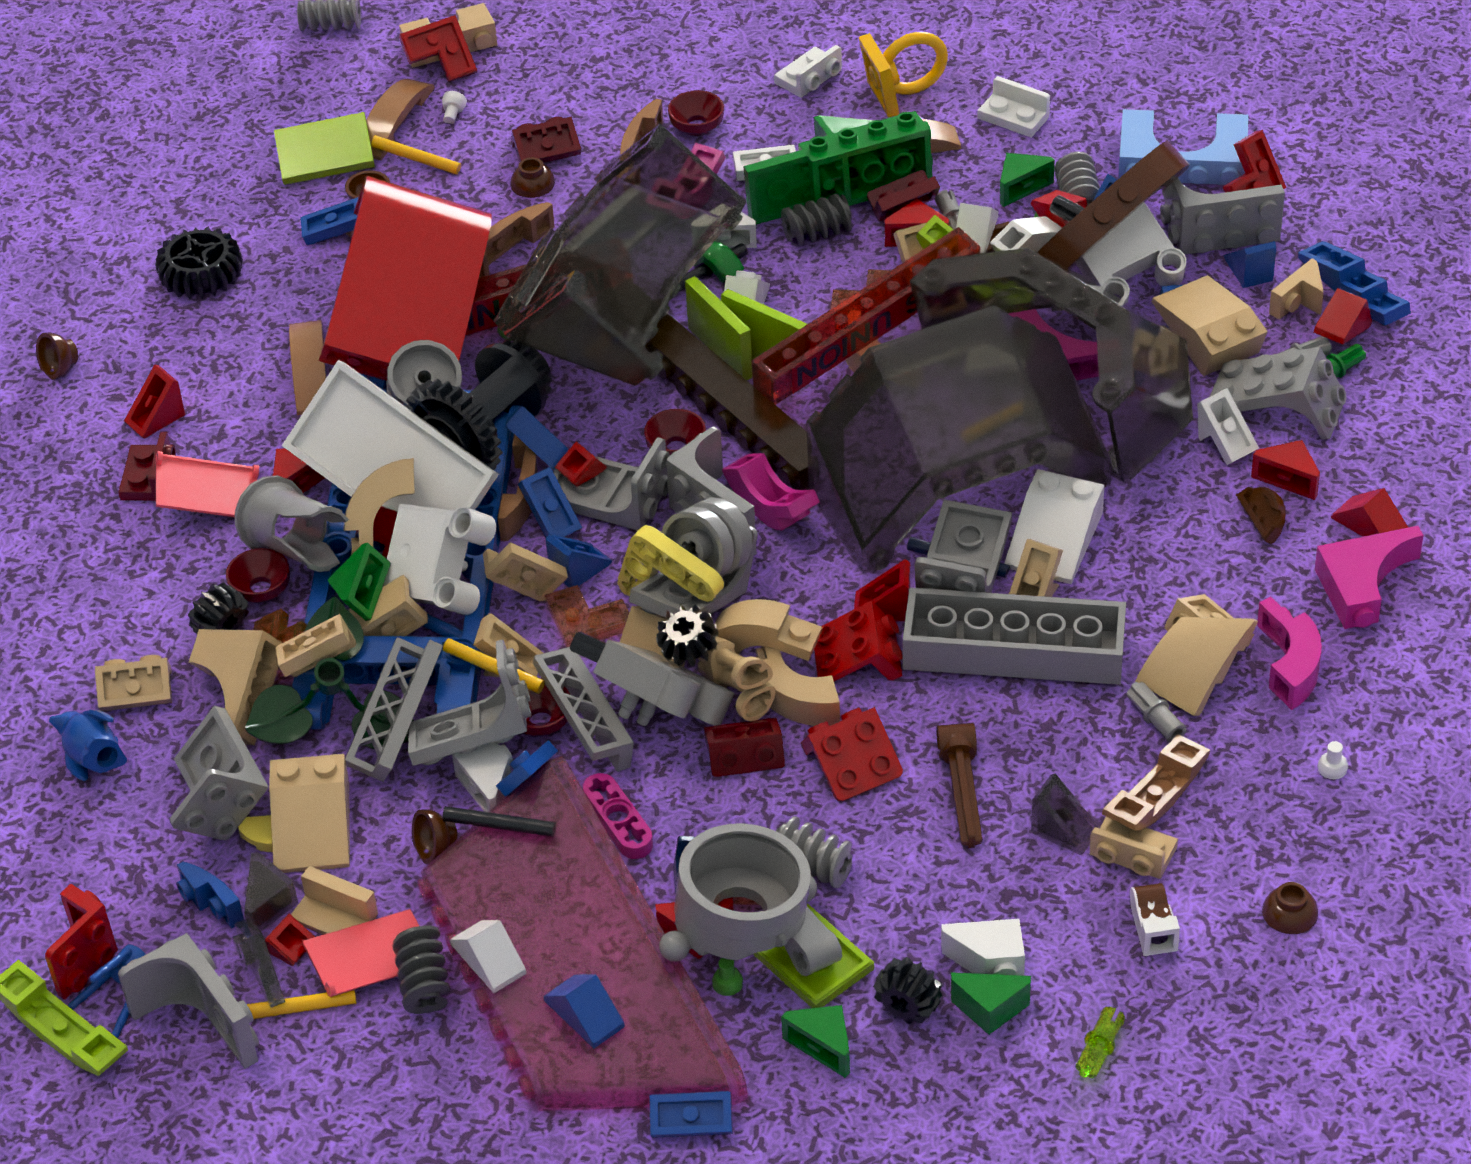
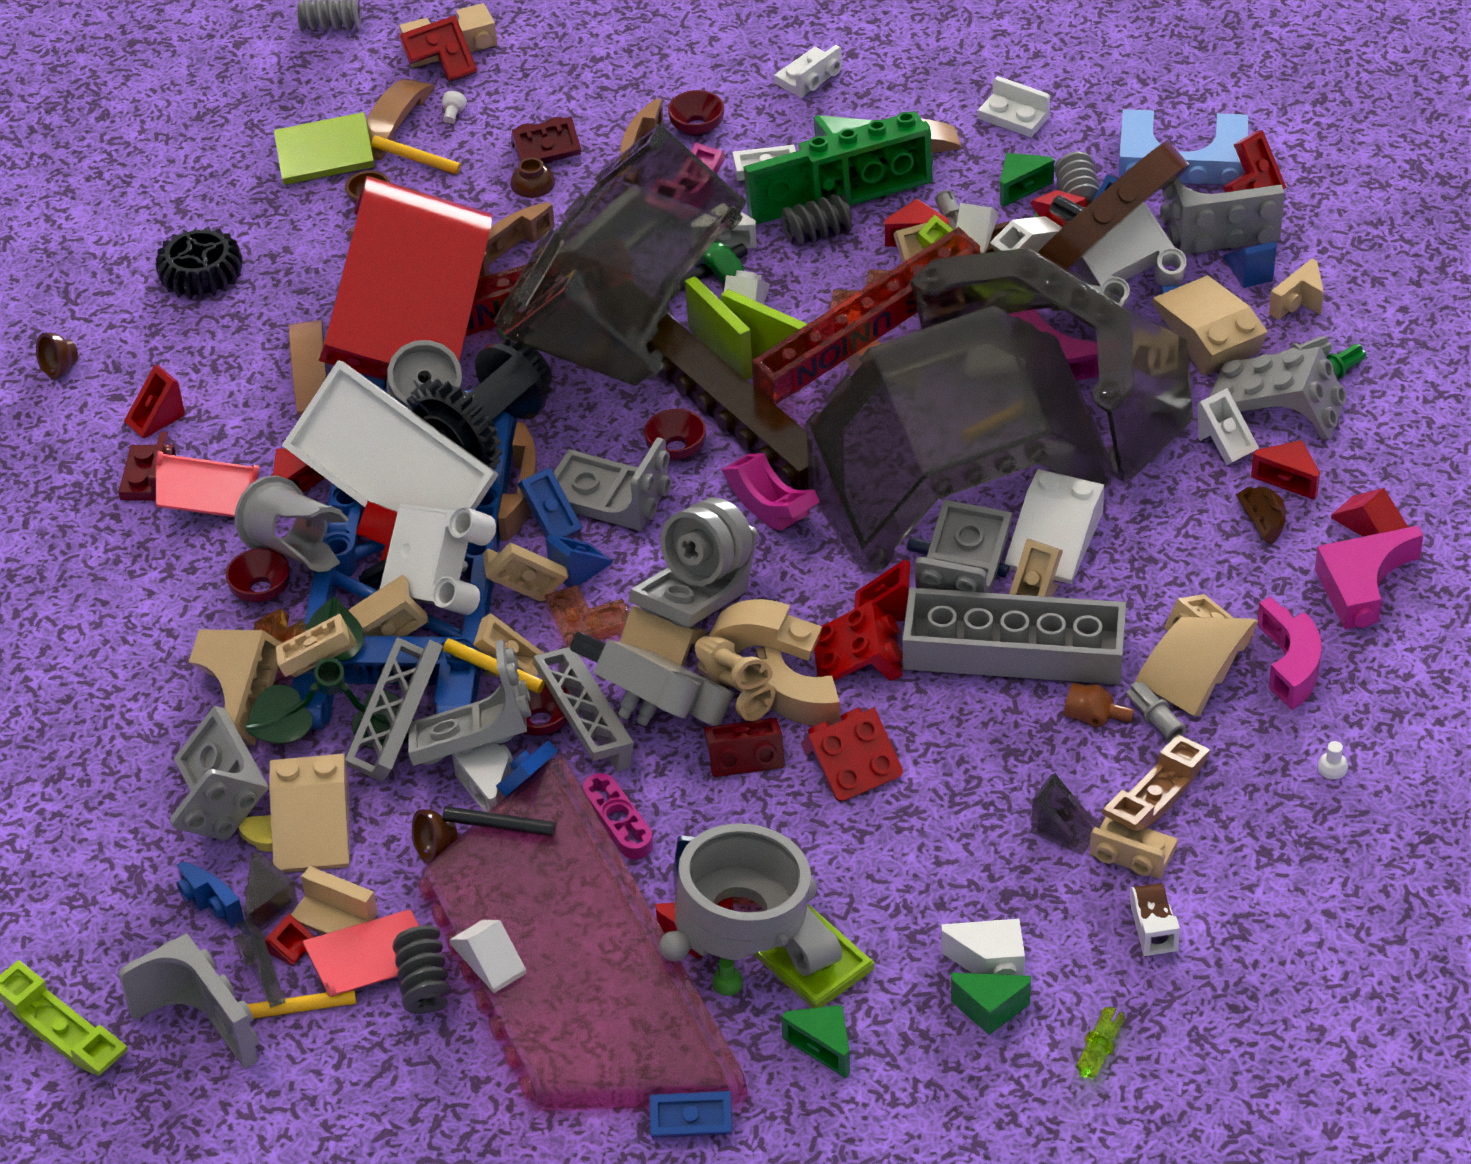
(84, 945): red bracket -> none
(88, 742): blue animal -> none
(107, 971): blue plant -> none
(133, 683): tan bracket -> none
(218, 609): black gear -> none
(329, 222): blue plate -> none
(361, 580): green slope -> none
(380, 486): tan arch -> none
(535, 436): blue slope -> none
(579, 465): red slope -> none
(586, 1008): blue slope -> none
(654, 552): light yellow beam -> none
(687, 635): black gear -> none
(694, 475): light grey bracket -> none
(824, 858): light grey piece -> none
(883, 74): yellow tile -> none
(899, 193): dark red bracket -> none
(908, 990): black gear -> none
(958, 749): reddish brown axle -> none
(1094, 705): none -> dark orange piece
(1290, 909): reddish brown piece -> none
(1344, 317): red slope -> none
(1348, 273): blue slope -> none

